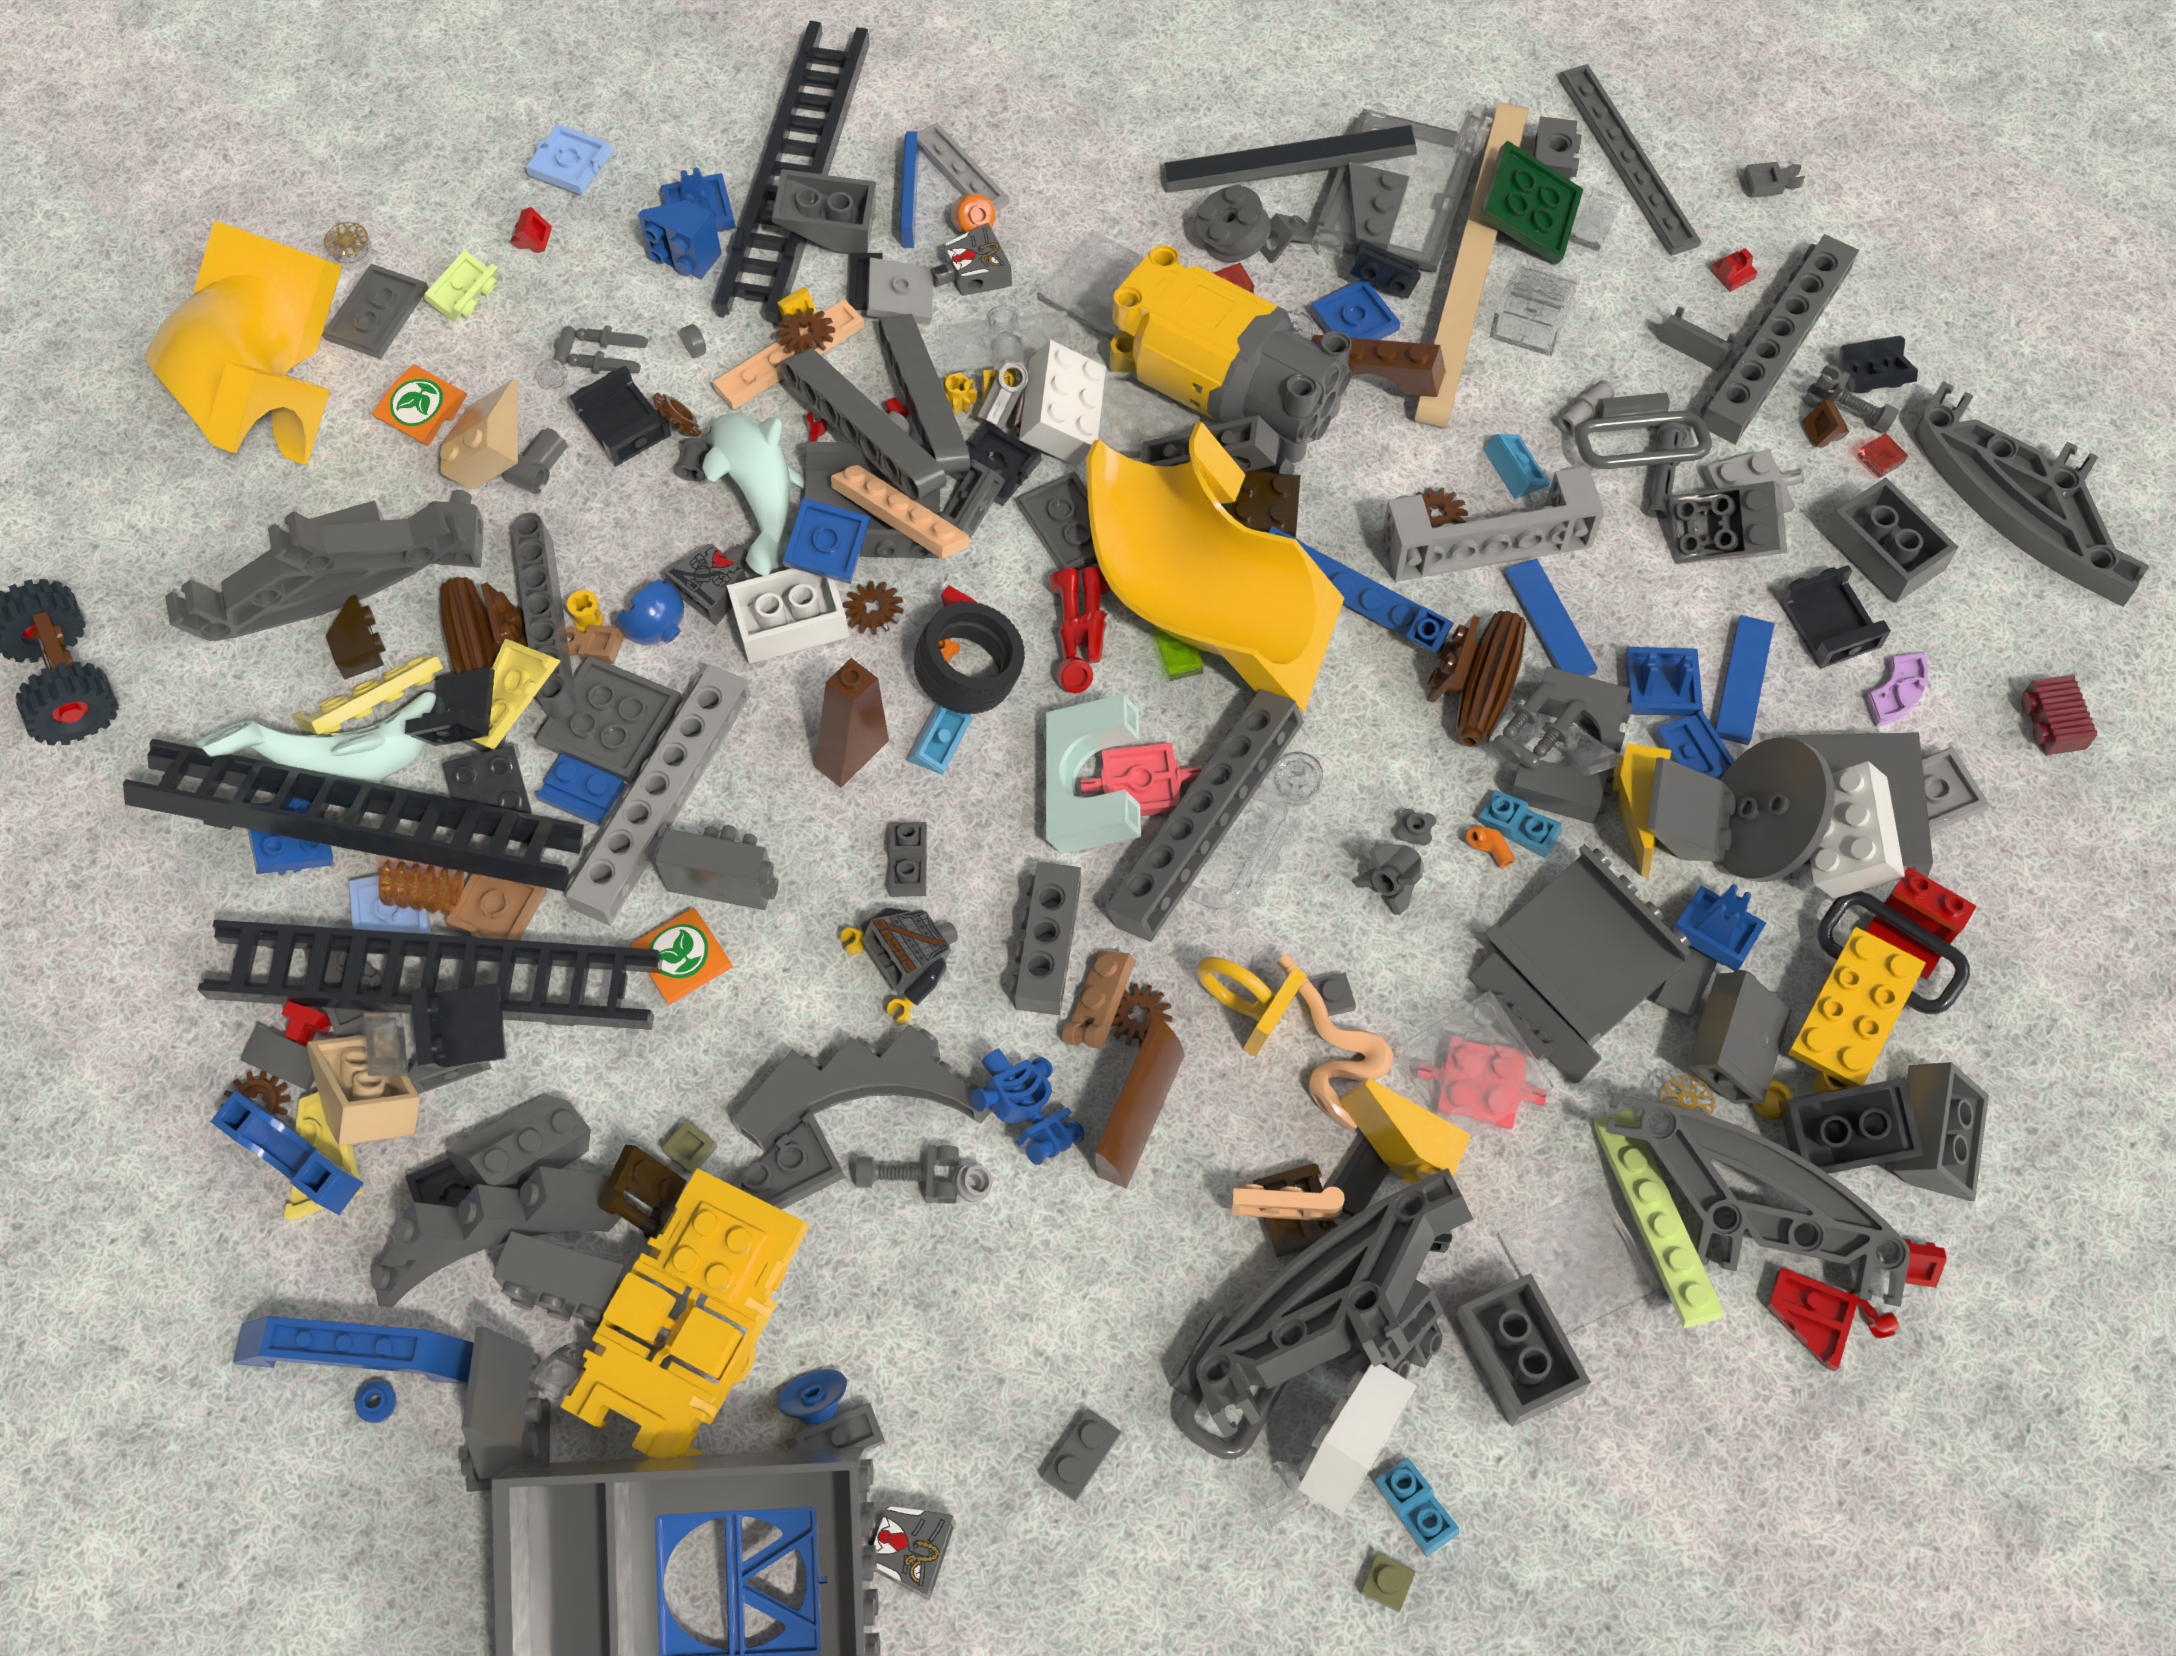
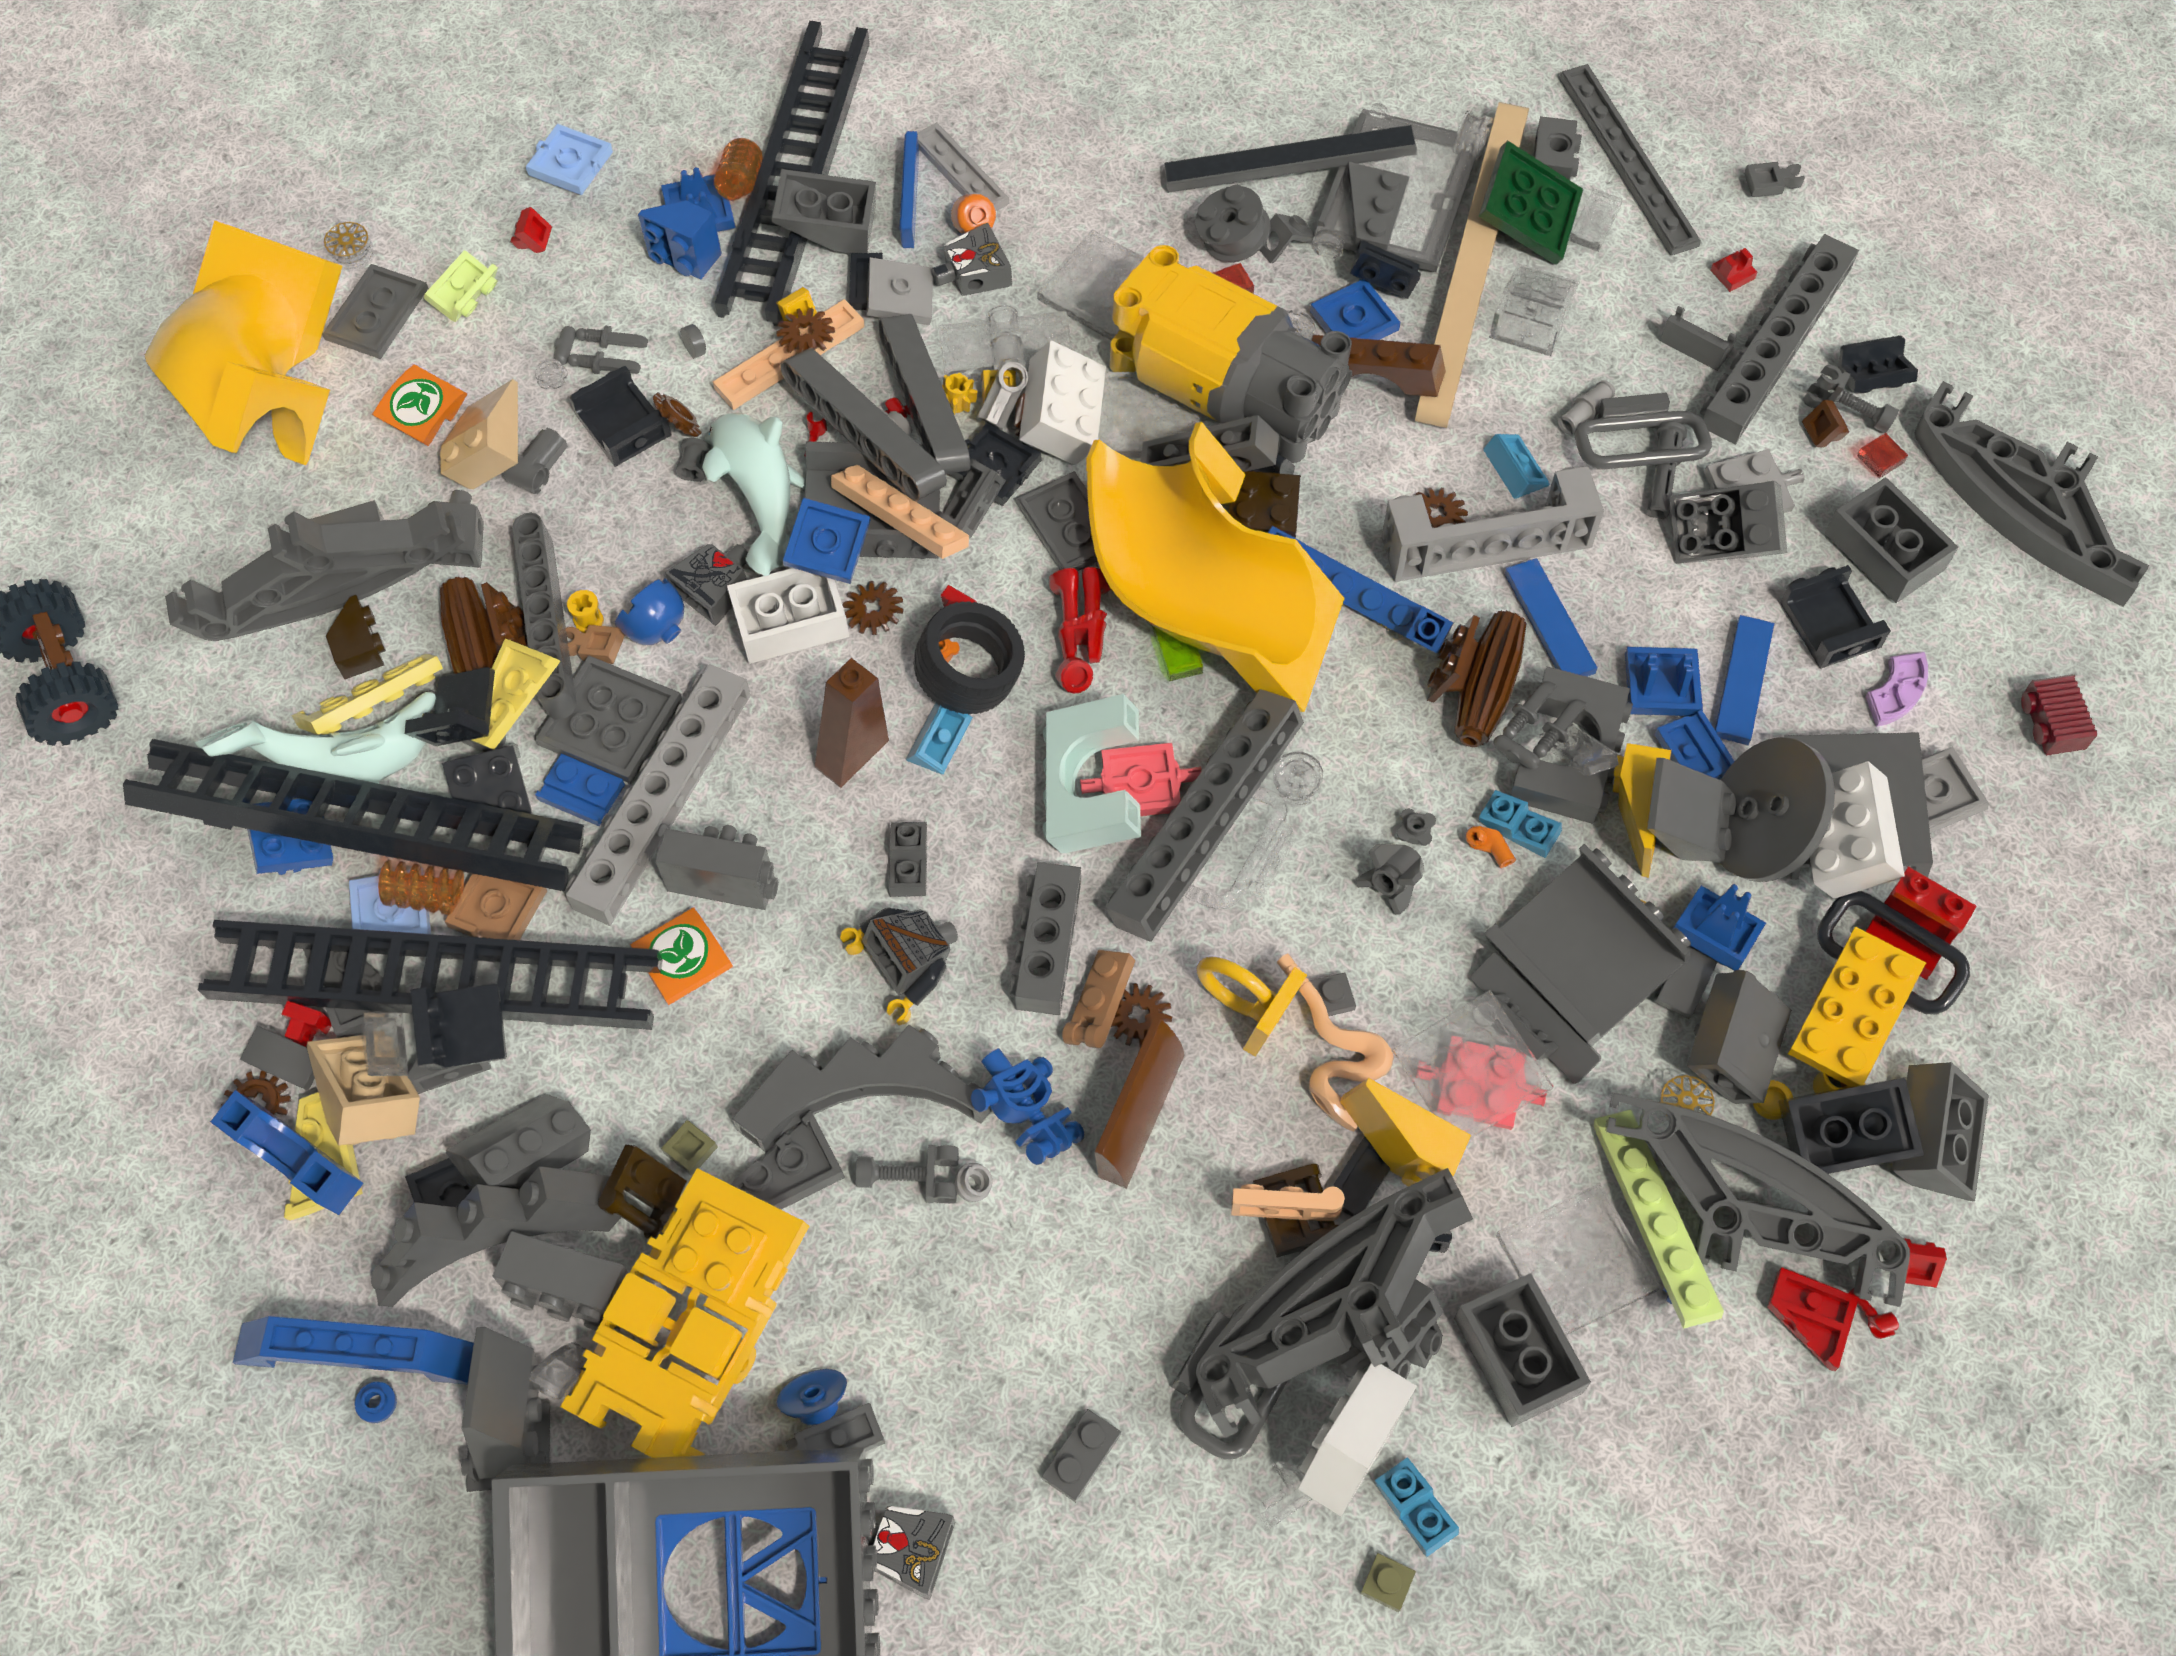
(738, 168): none -> clear orange piece

